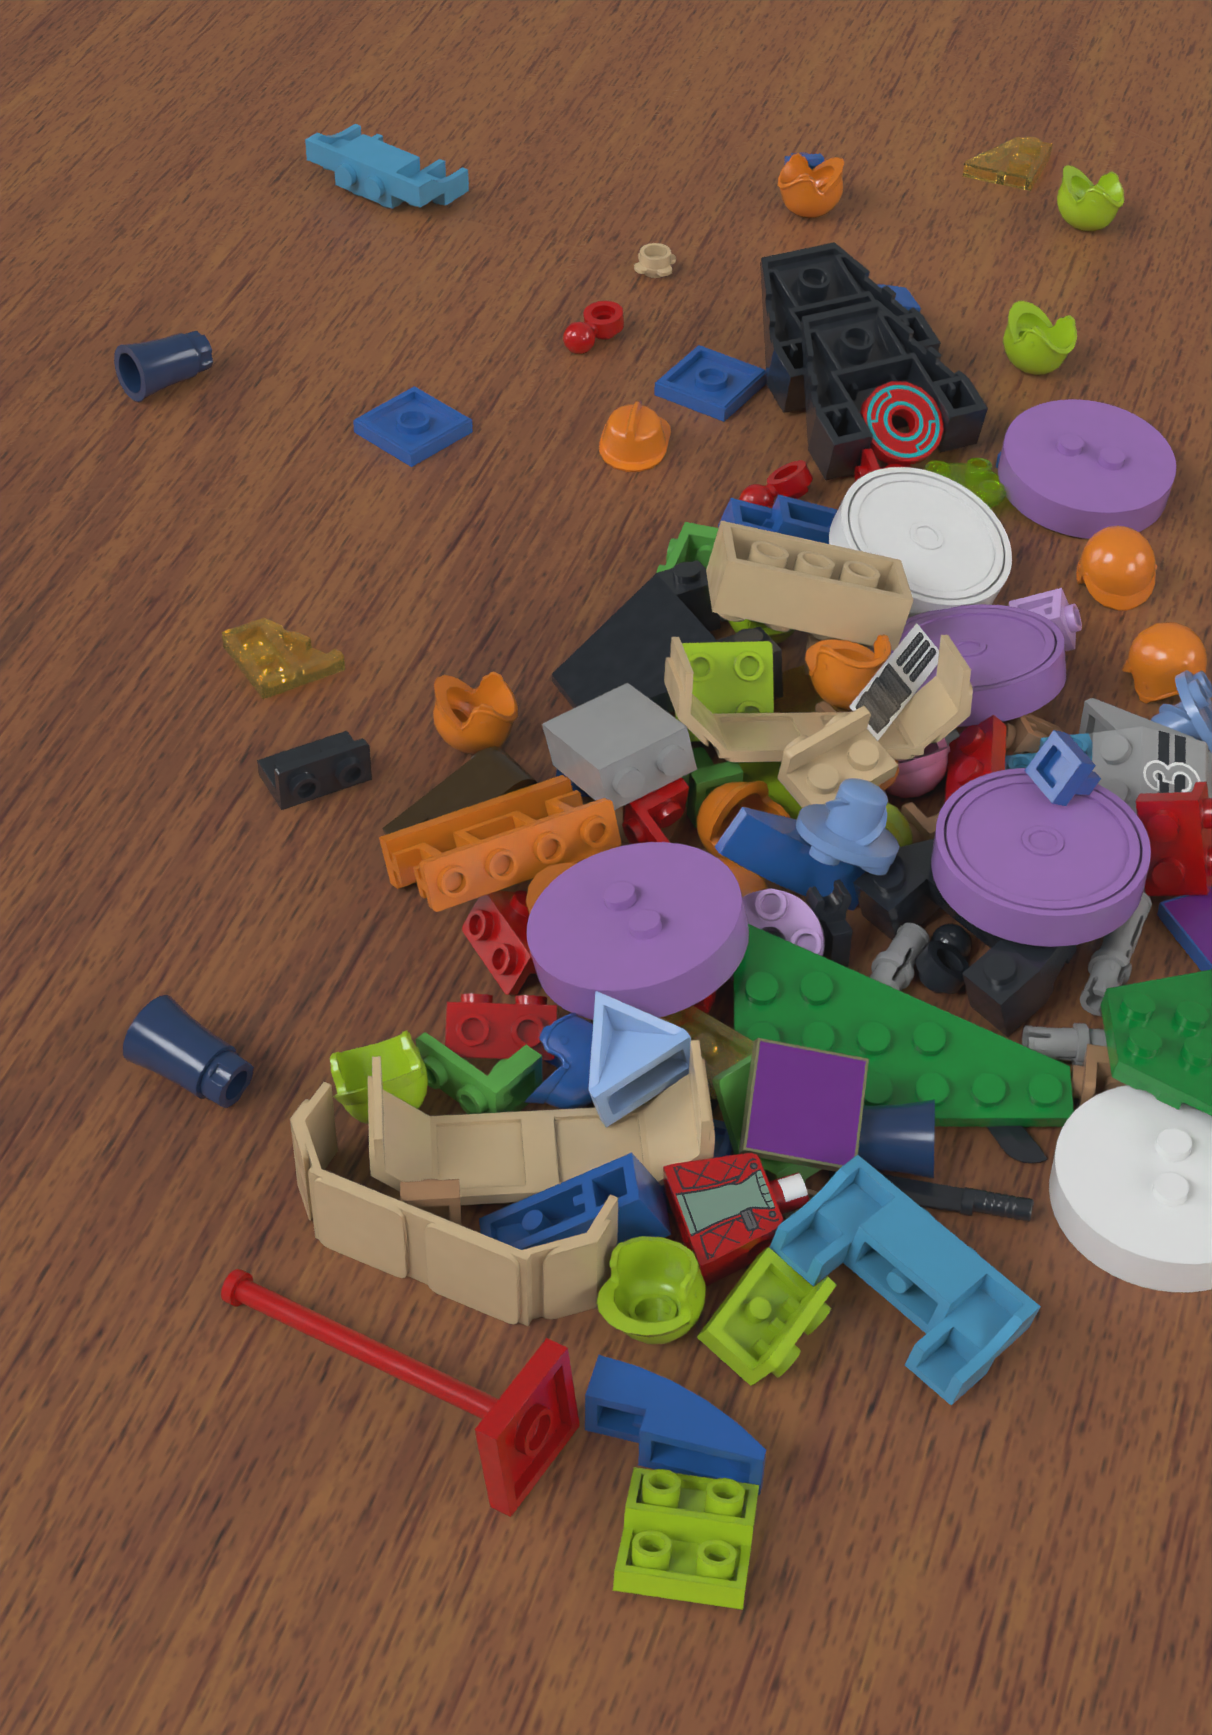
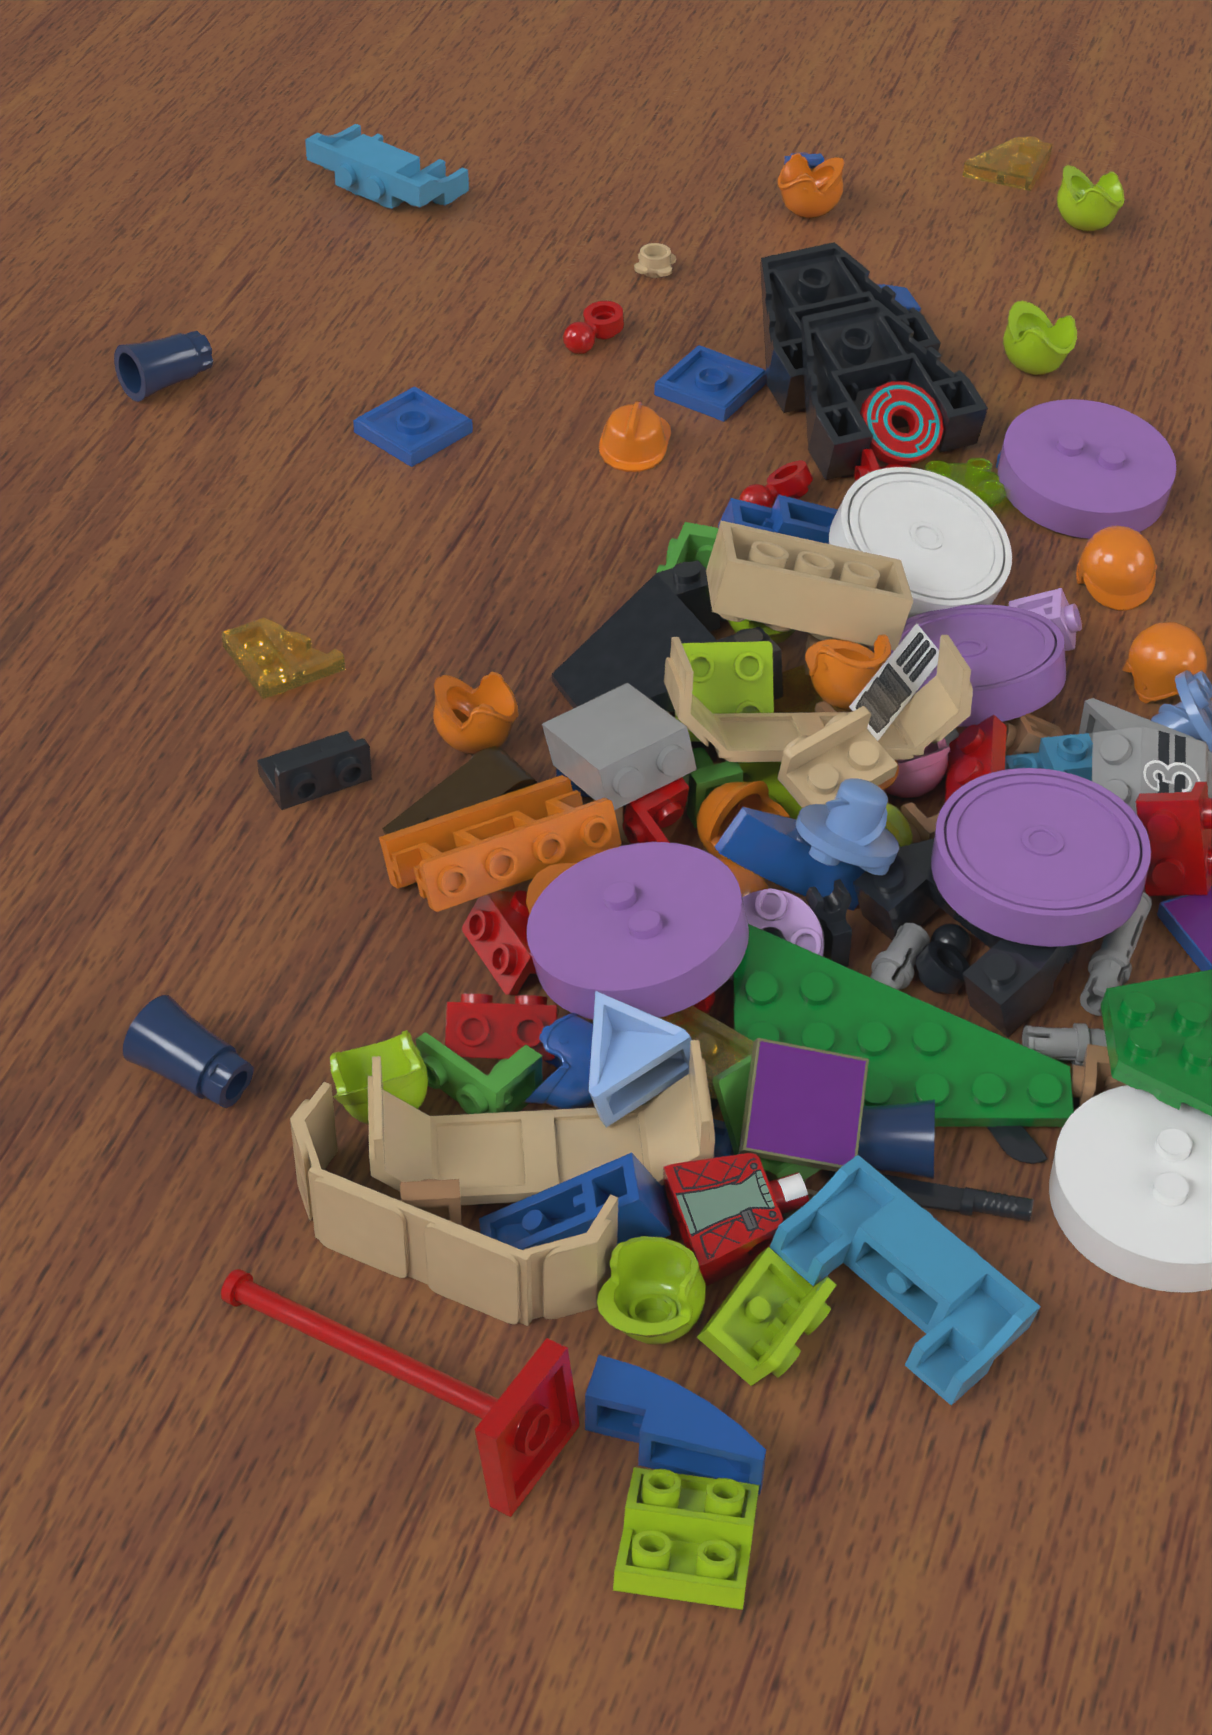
(1062, 769): blue tile -> none

